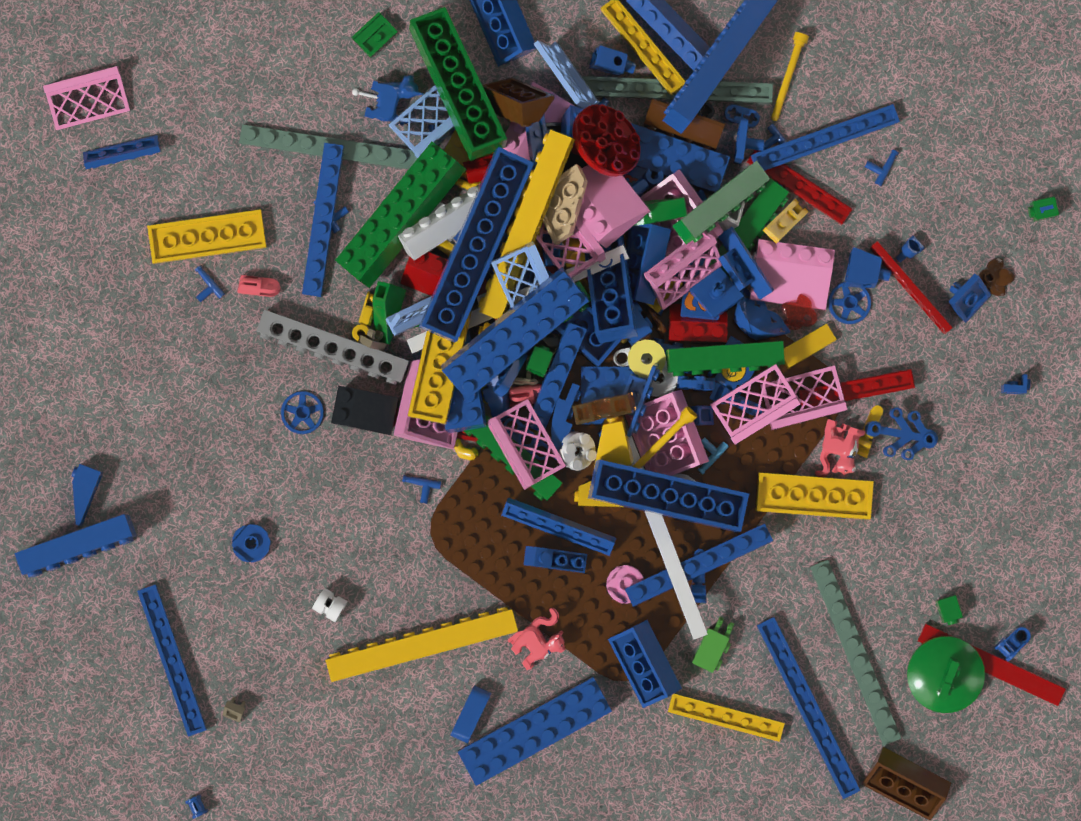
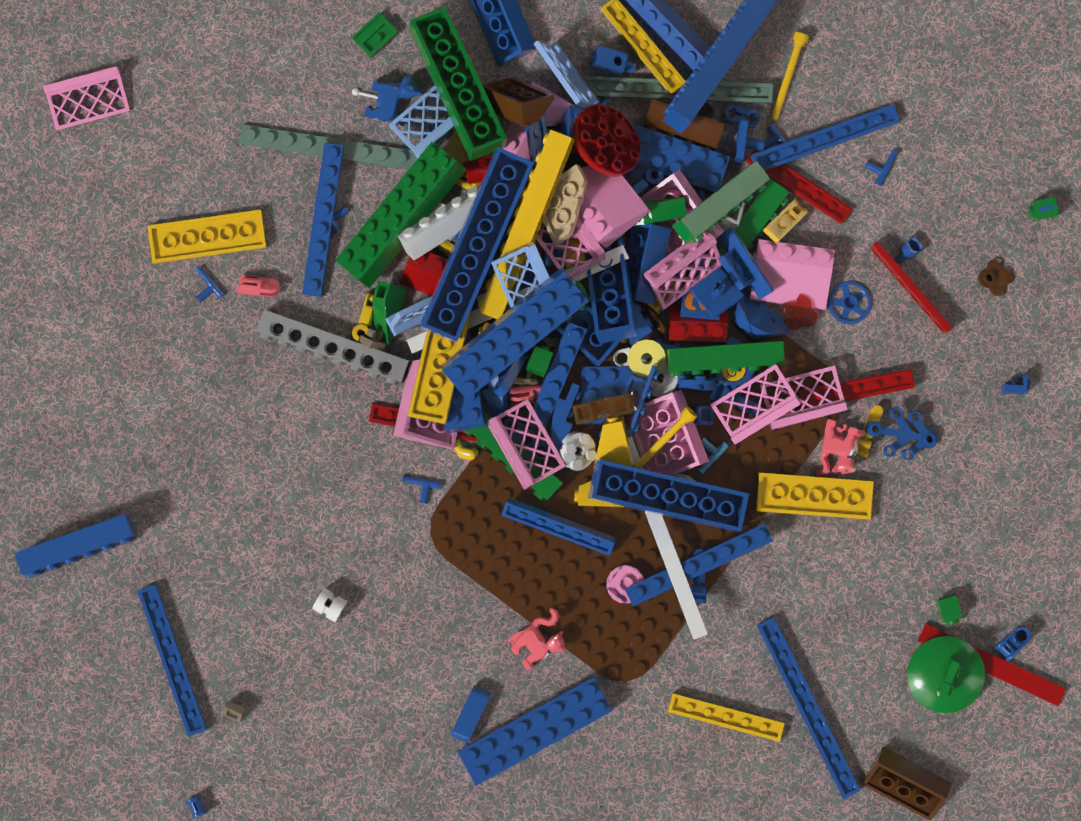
(84, 488): blue slope -> none
(121, 152): blue plate -> none
(249, 532): blue plate -> none
(302, 412): blue wheel -> none
(364, 410): black slope -> none
(421, 645): yellow brick -> none
(555, 559): blue slope -> none
(645, 664): blue slope -> none
(712, 647): bright green hinge -> none
(808, 345): yellow tile -> none
(855, 652): sand green plate -> none
(864, 270): blue torso -> none
(968, 297): blue tile -> none

